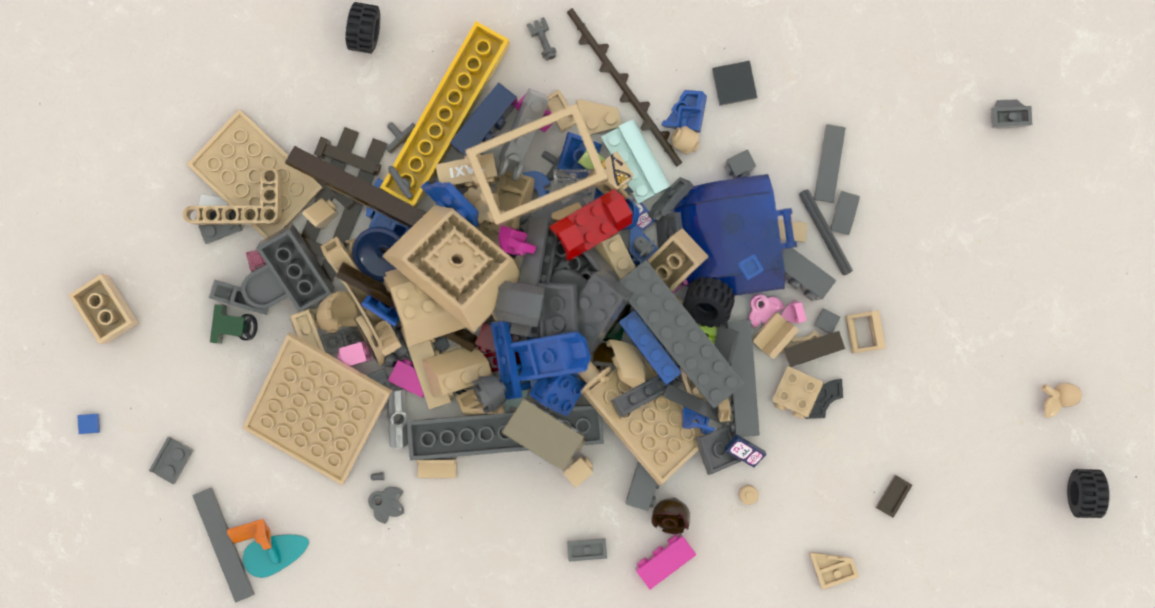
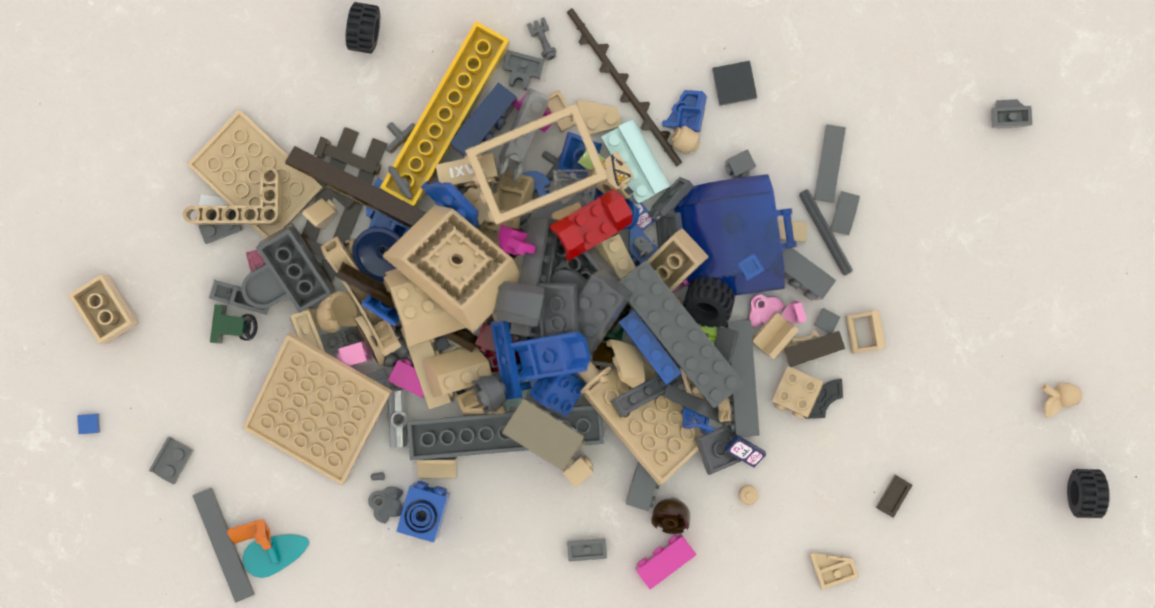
(428, 499): none -> blue brick
(522, 68): none -> dark grey plate

